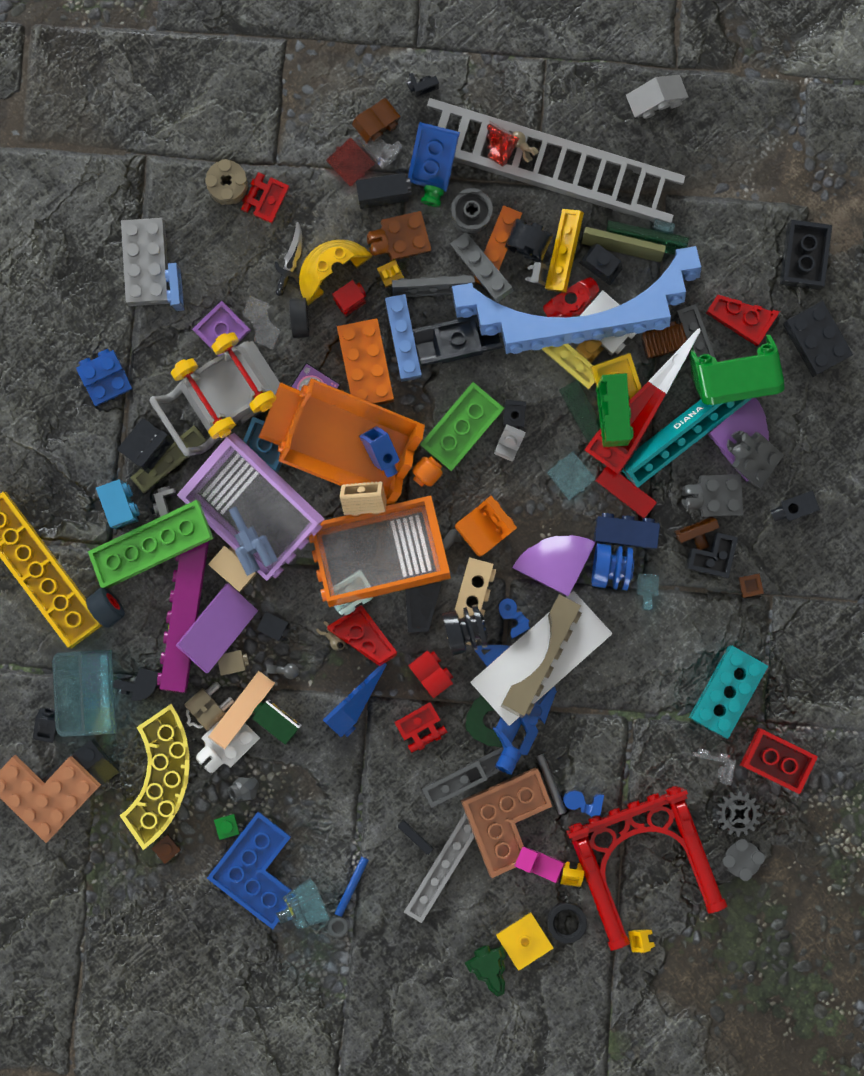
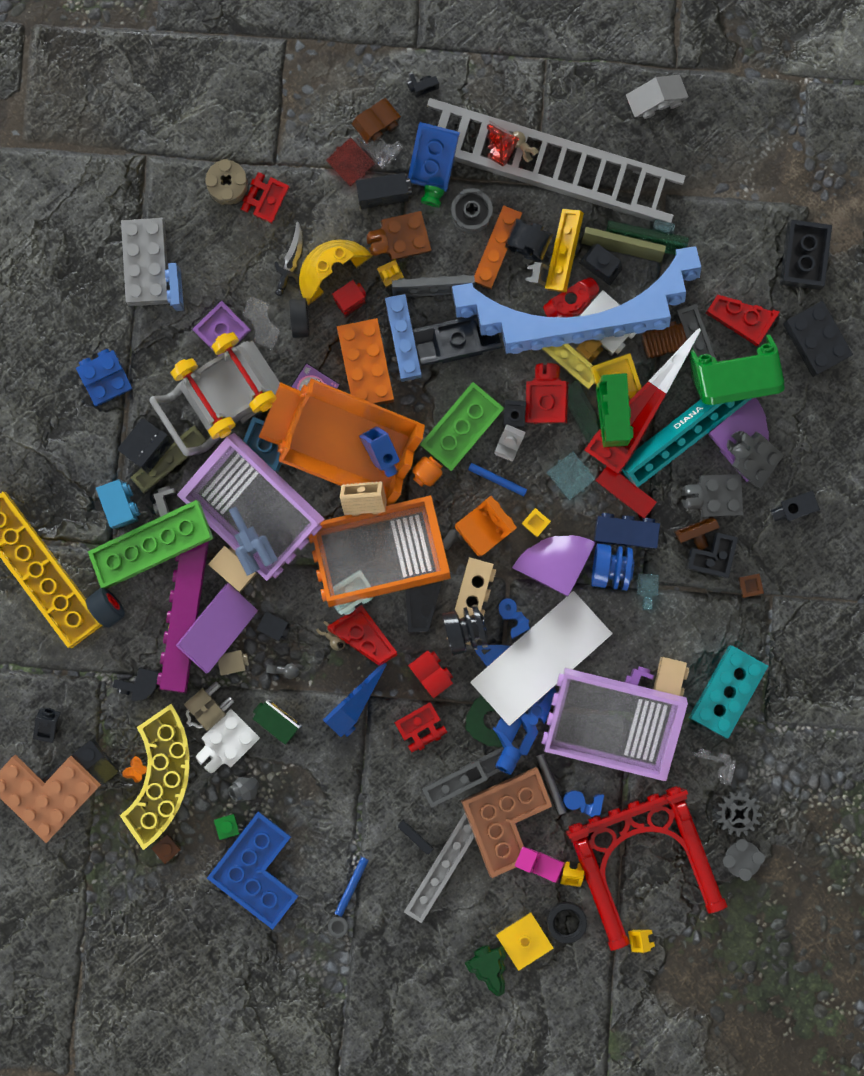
(84, 693): clear light blue windscreen -> none
(136, 770): none -> orange piece
(241, 710): light nougat tile -> none
(303, 906): clear light blue torso -> none
(481, 267): dark grey plate -> none
(497, 479): none -> blue bar
(536, 522): none -> yellow tile
(546, 396): none -> red plate
(560, 619): dark tan arch -> none
(614, 724): none -> clear window
(636, 674): none -> medium lavender bracket
(671, 676): none -> tan brick
(778, 760): red brick -> none

